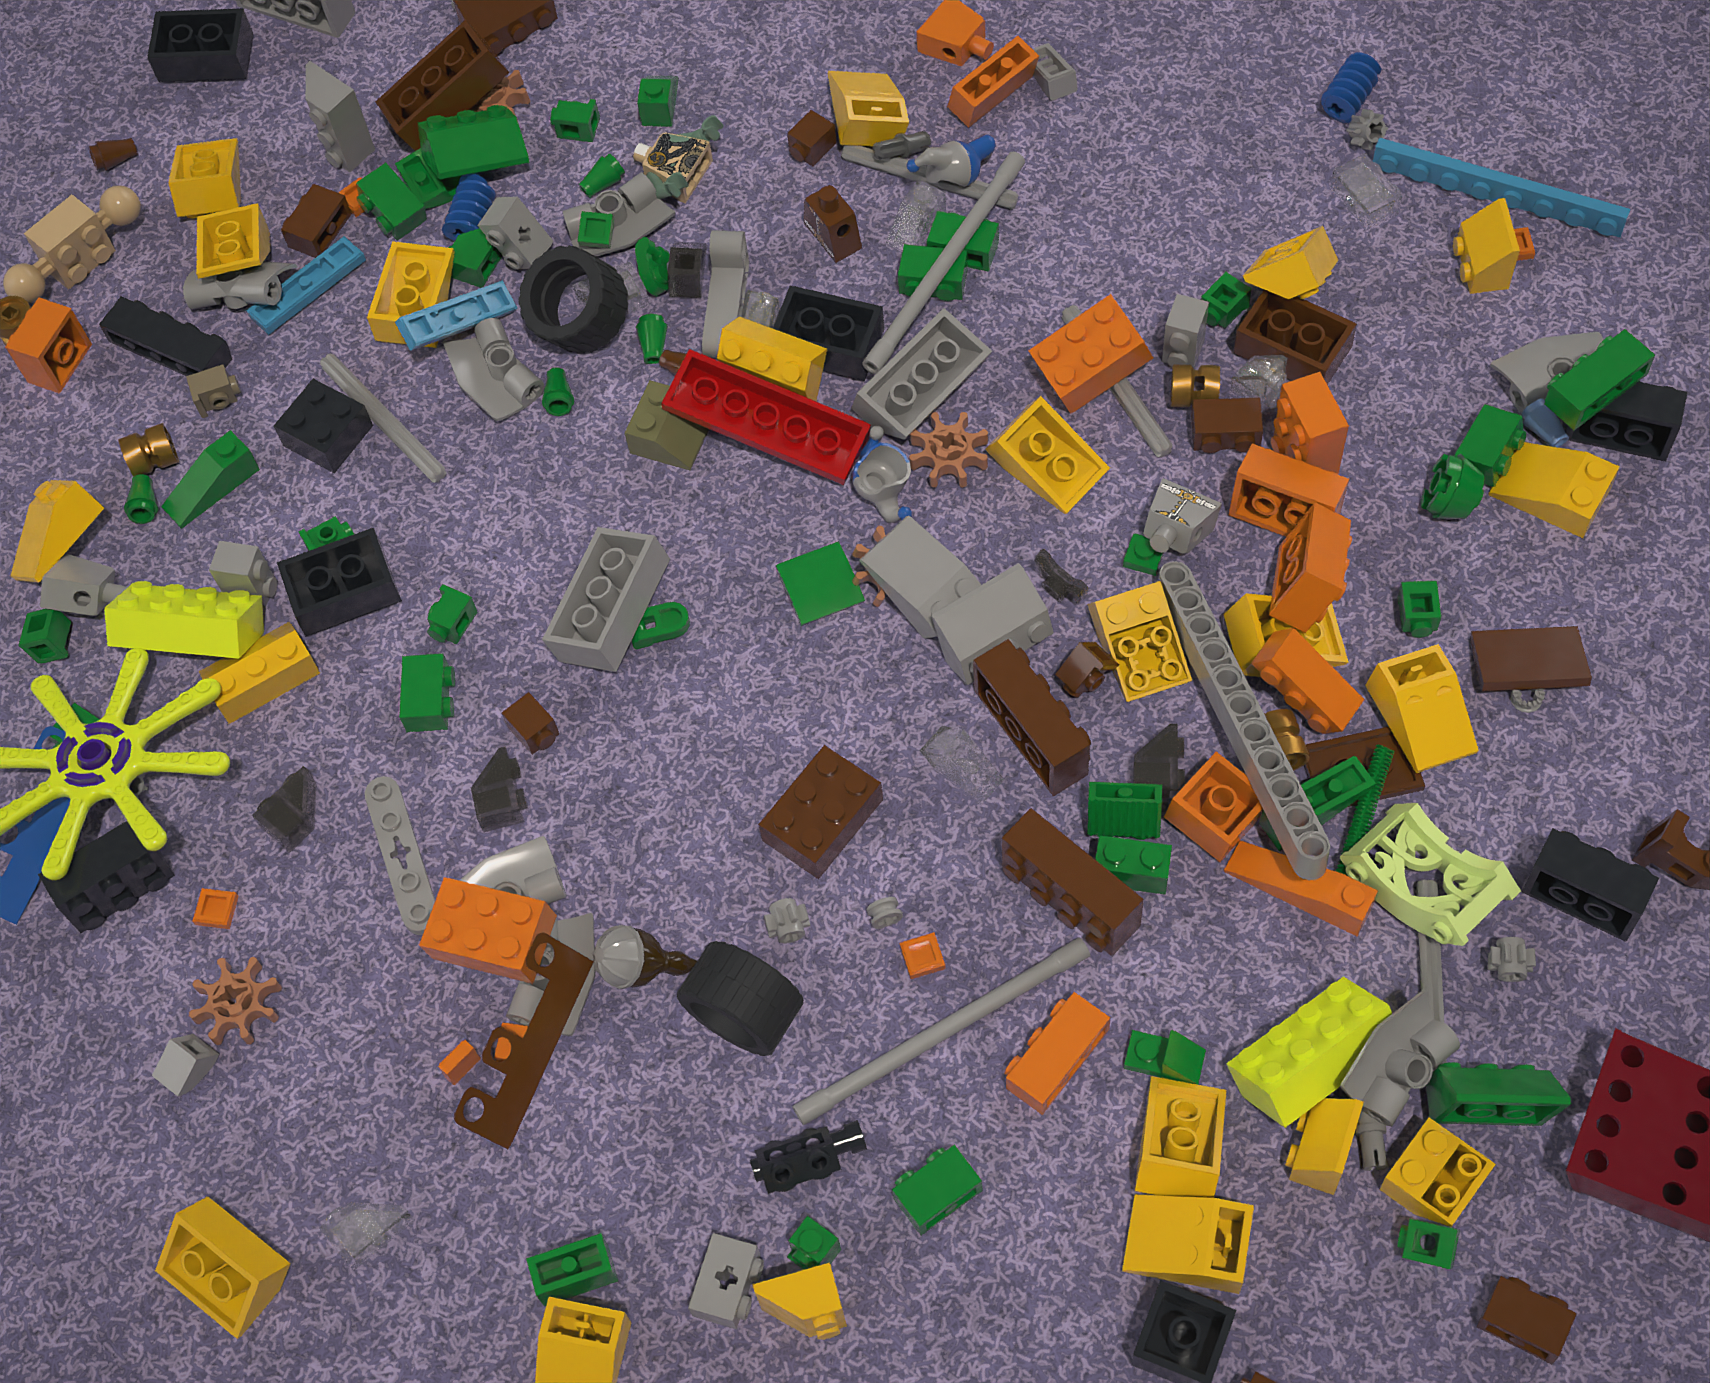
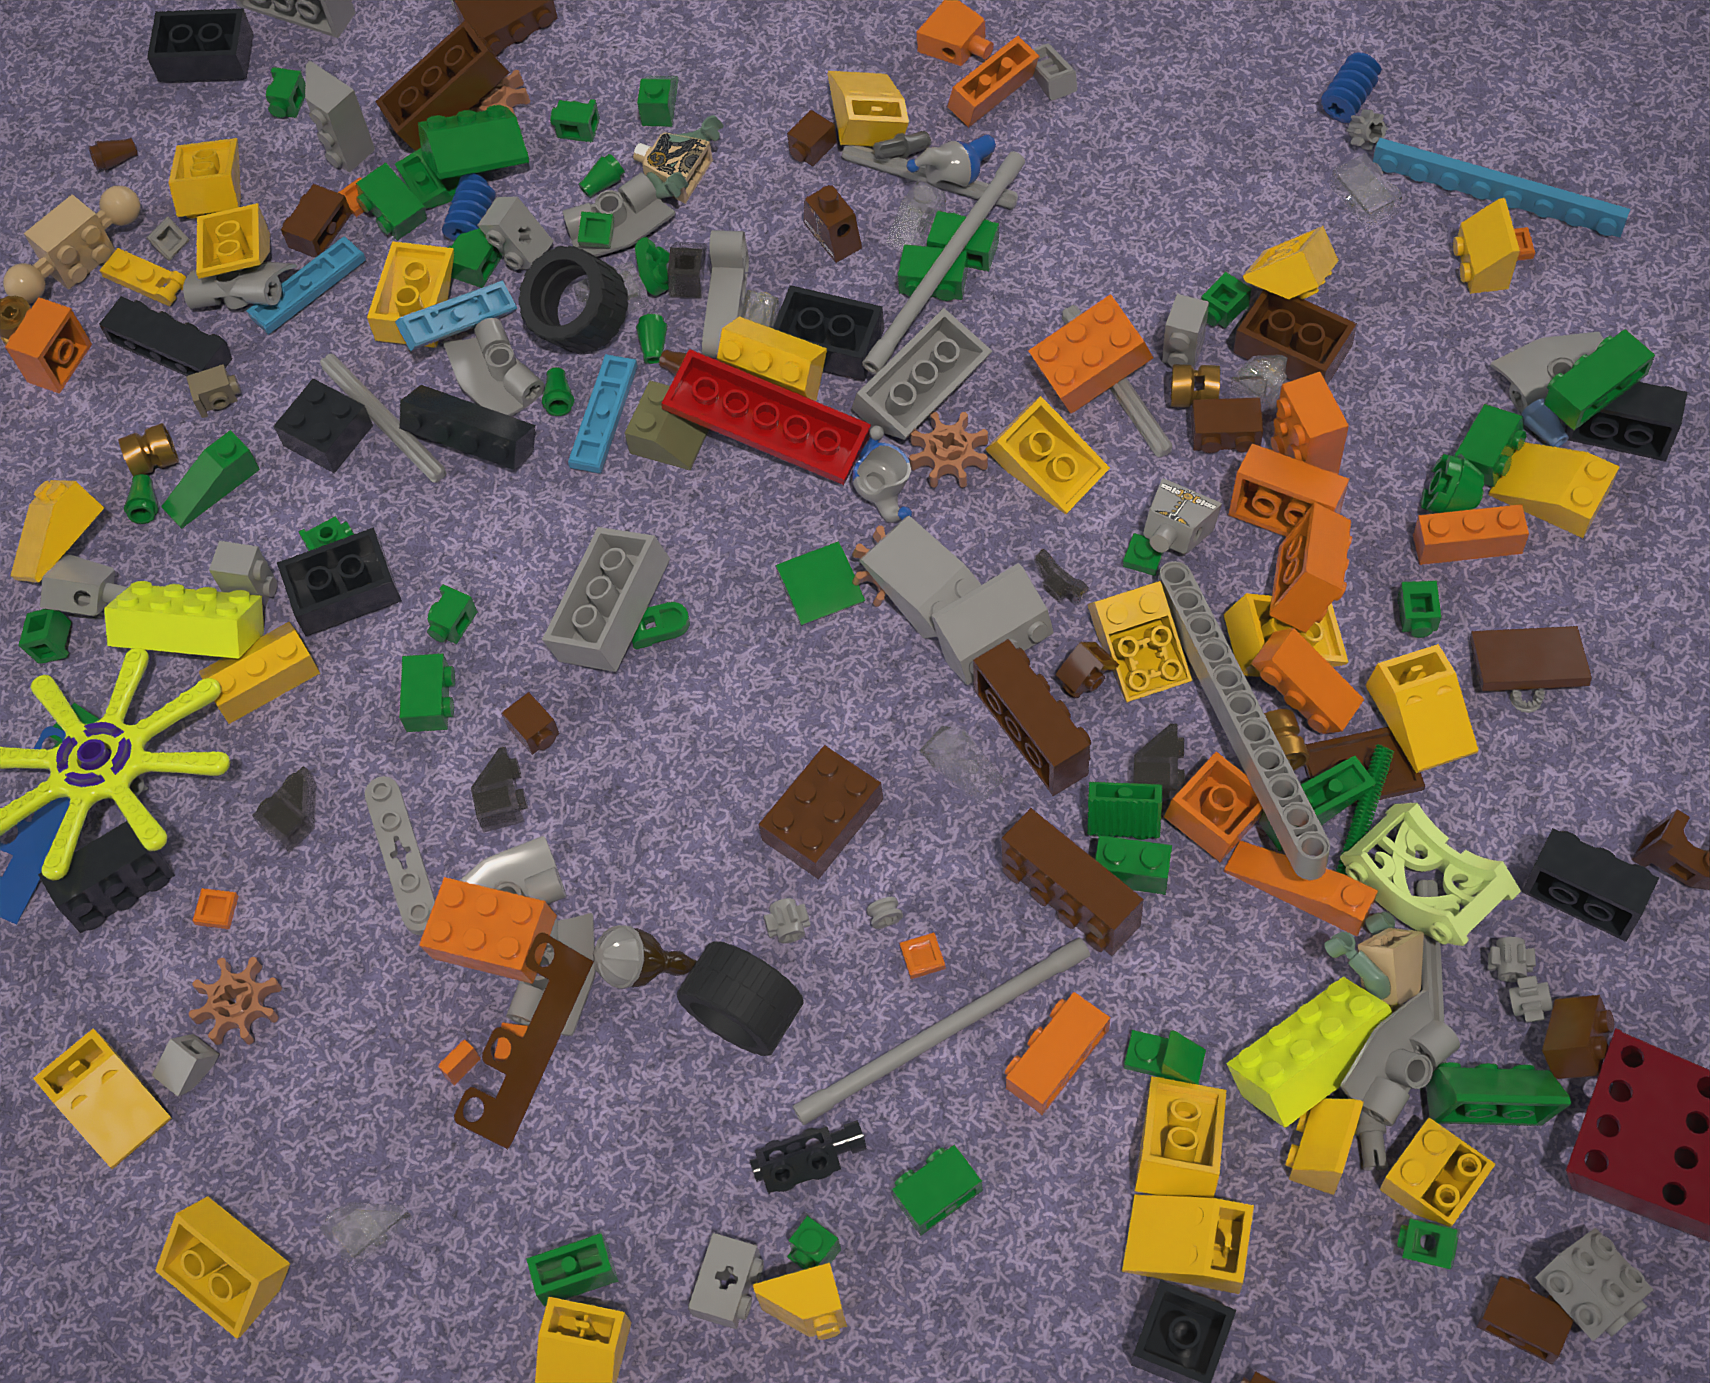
(102, 1098): none -> yellow slope
(143, 276): none -> yellow plate
(167, 238): none -> light grey slope
(285, 92): none -> green brick
(467, 427): none -> black brick
(602, 414): none -> dark azure plate
(1386, 962): none -> tan torso
(1470, 534): none -> orange brick
(1531, 999): none -> light grey gear
(1577, 1036): none -> reddish brown brick
(1596, 1285): none -> light grey brick

